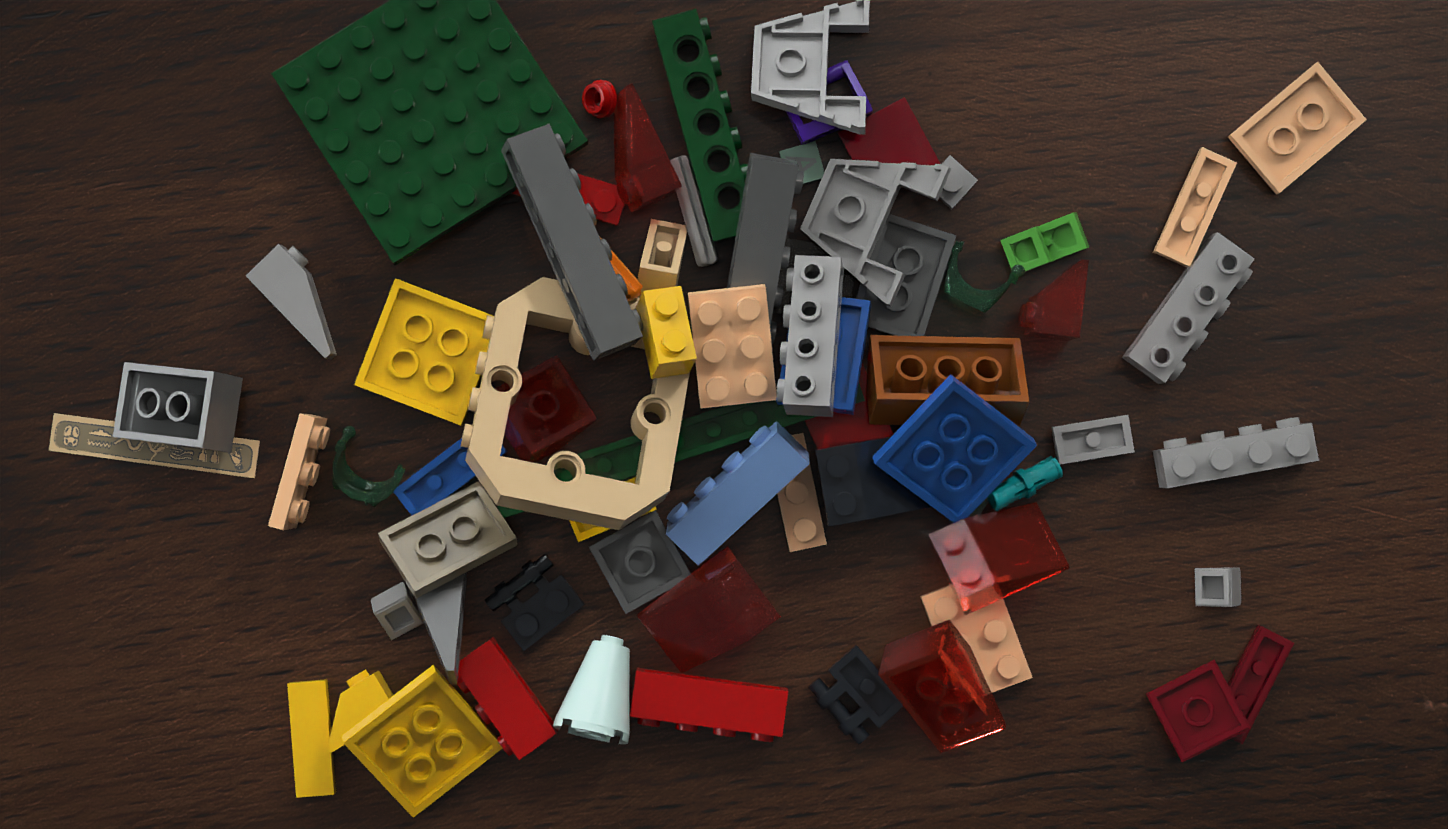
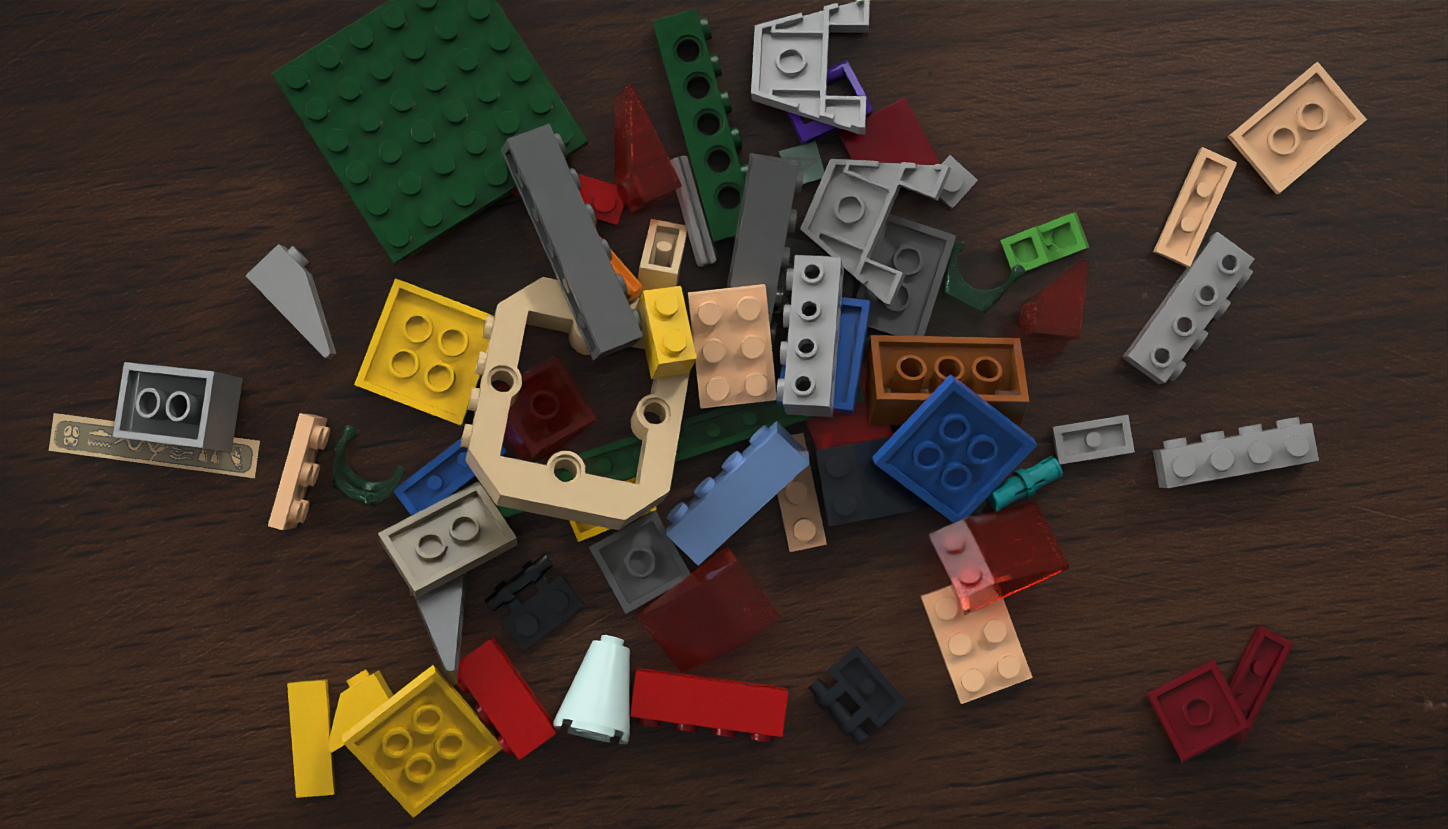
(396, 611): light grey slope -> none
(599, 98): red plate -> none
(941, 686): clear red slope -> none
(1218, 587): light grey slope -> none

